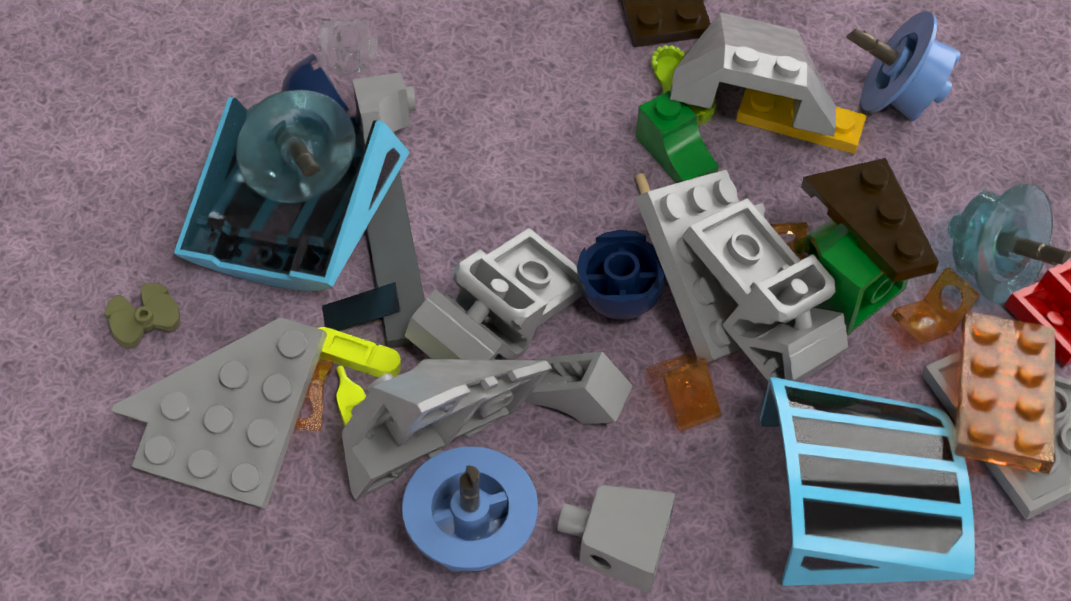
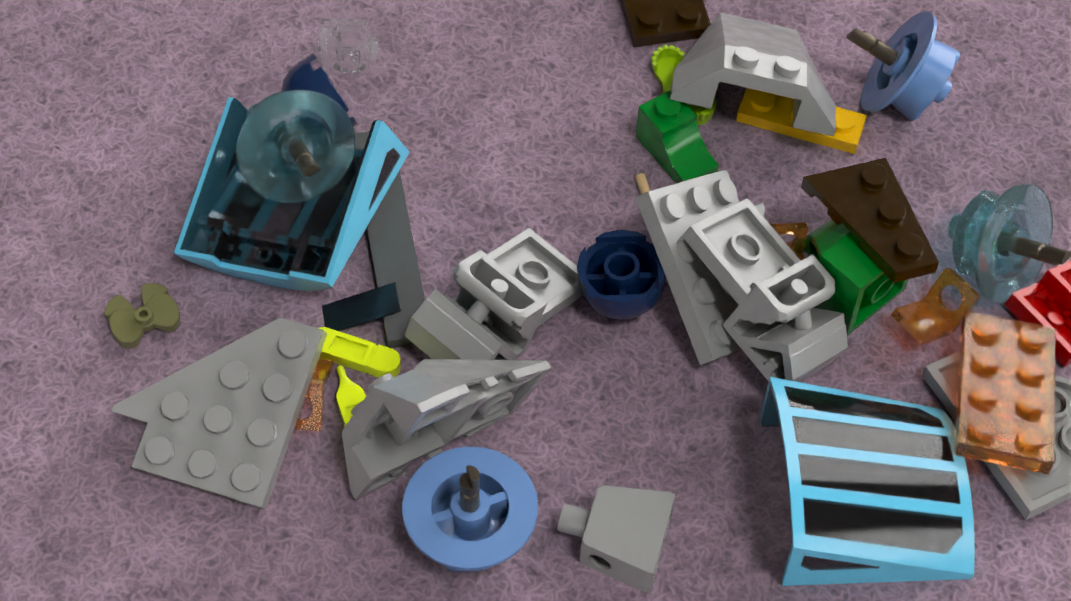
(384, 100): light grey arch -> none
(583, 387): light grey arch -> none
(688, 389): clear orange bracket -> none

